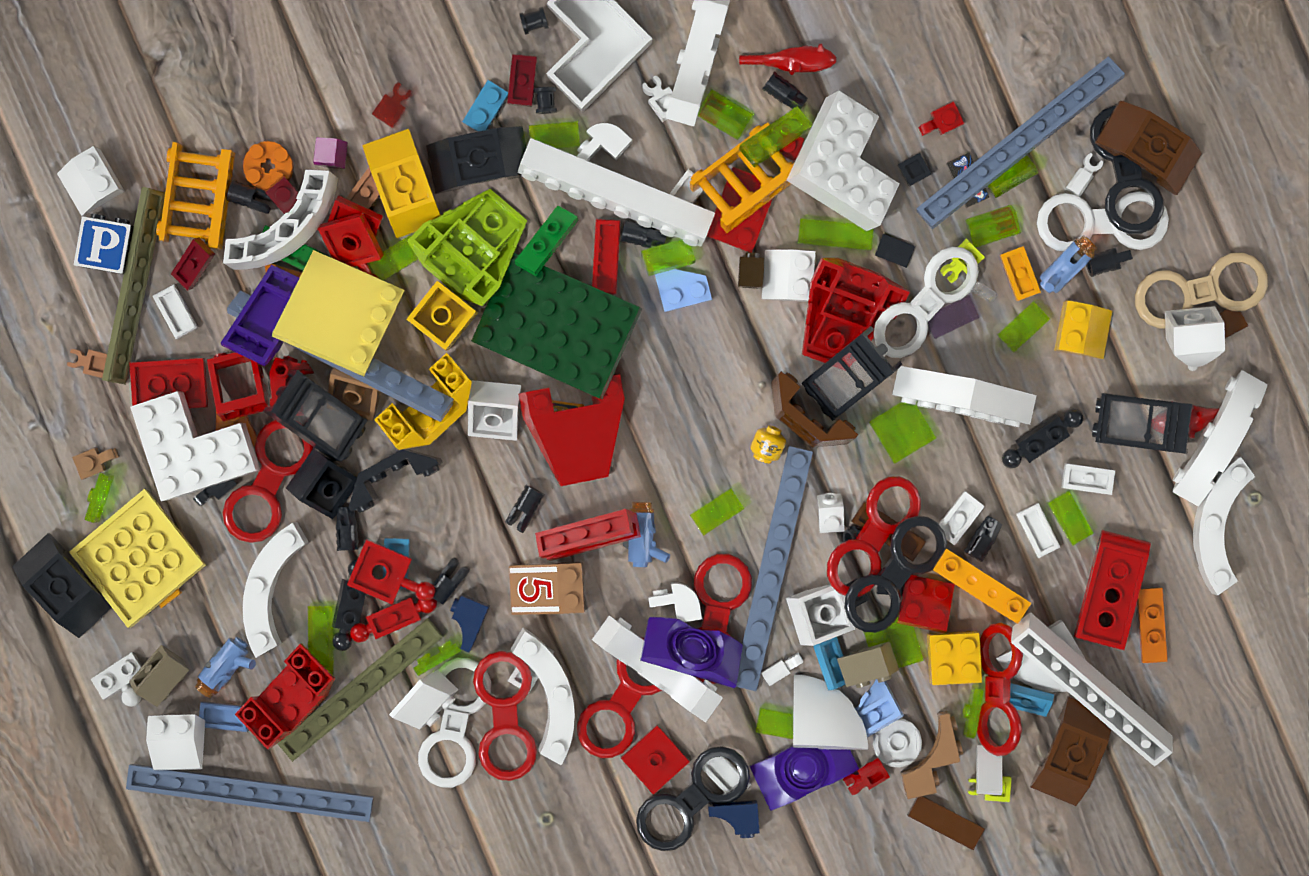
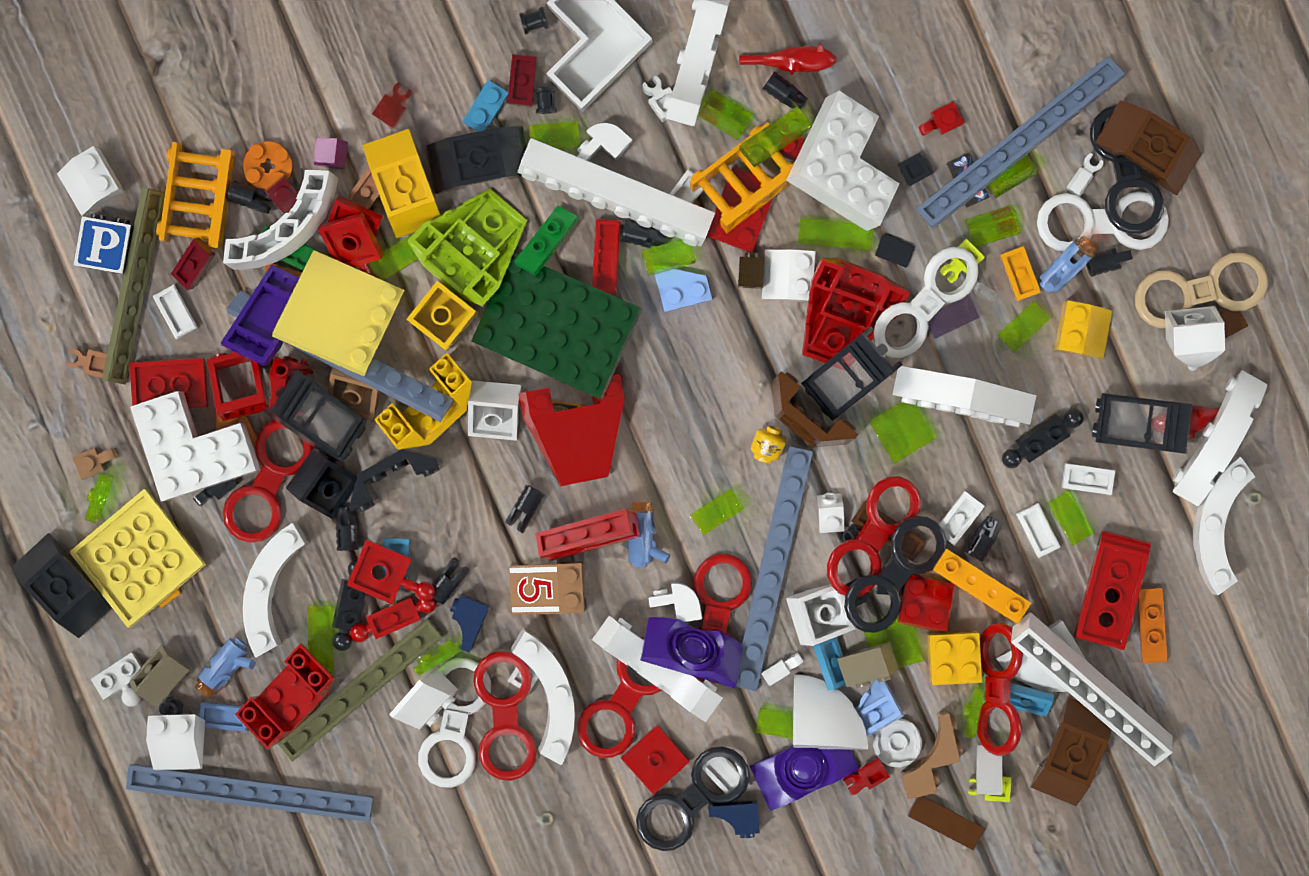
(171, 702): none -> black plate

